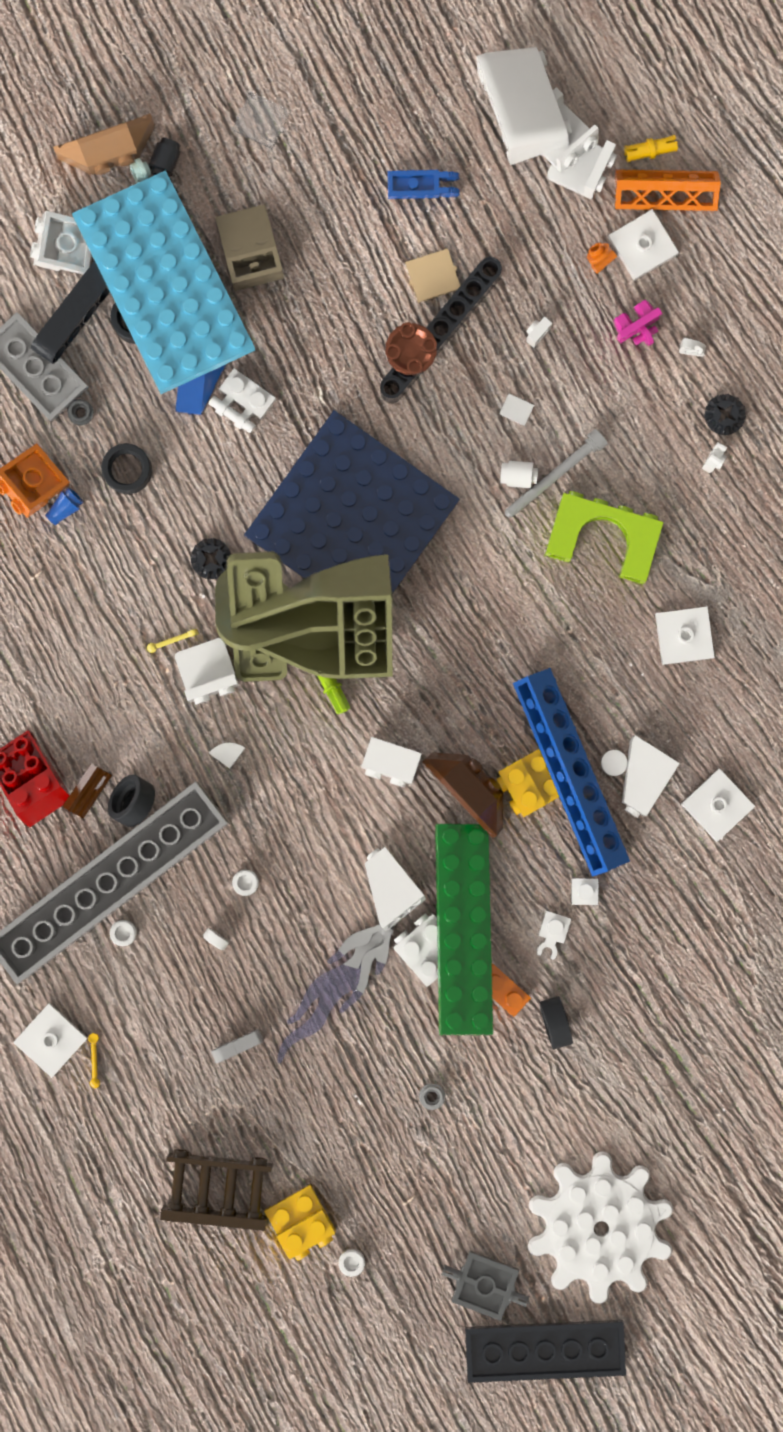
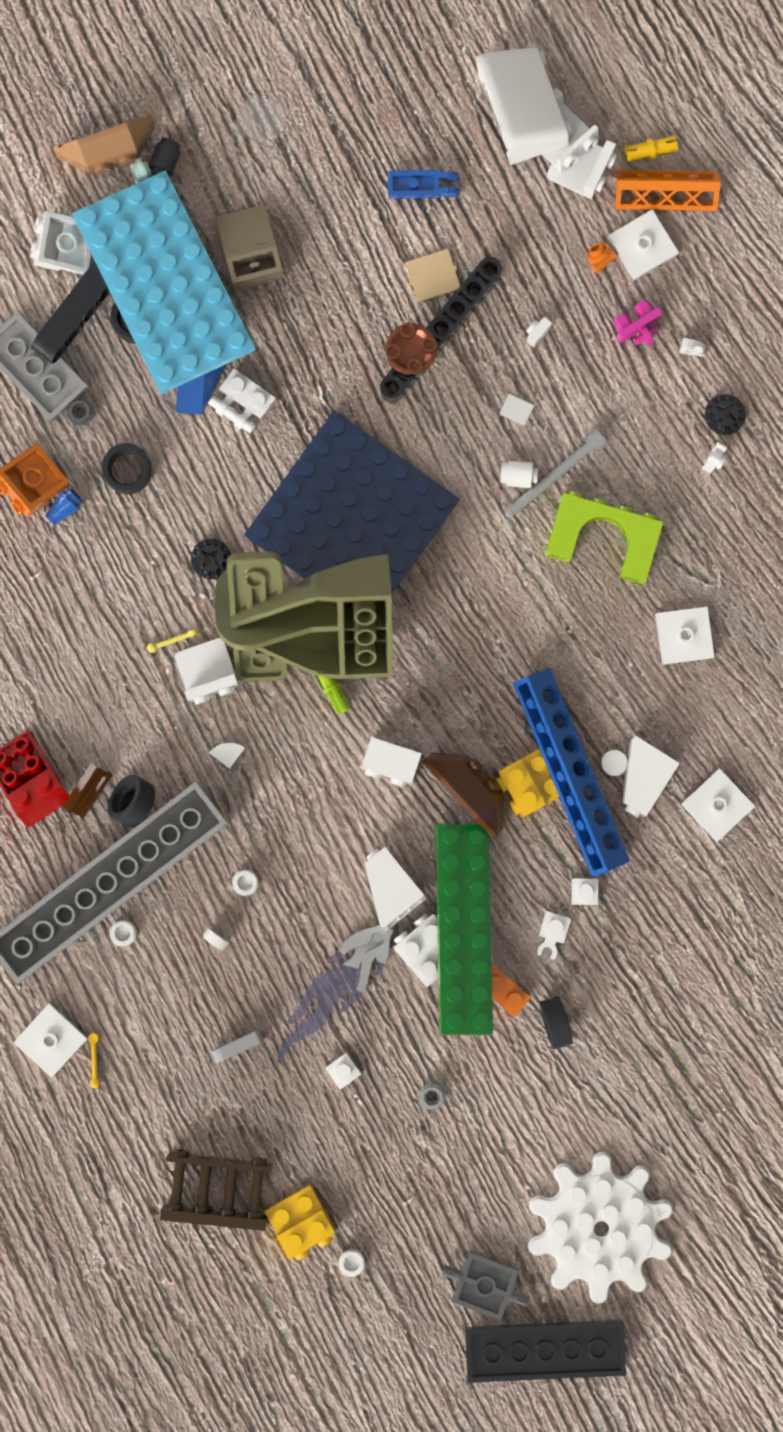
(343, 1070): none -> white plate

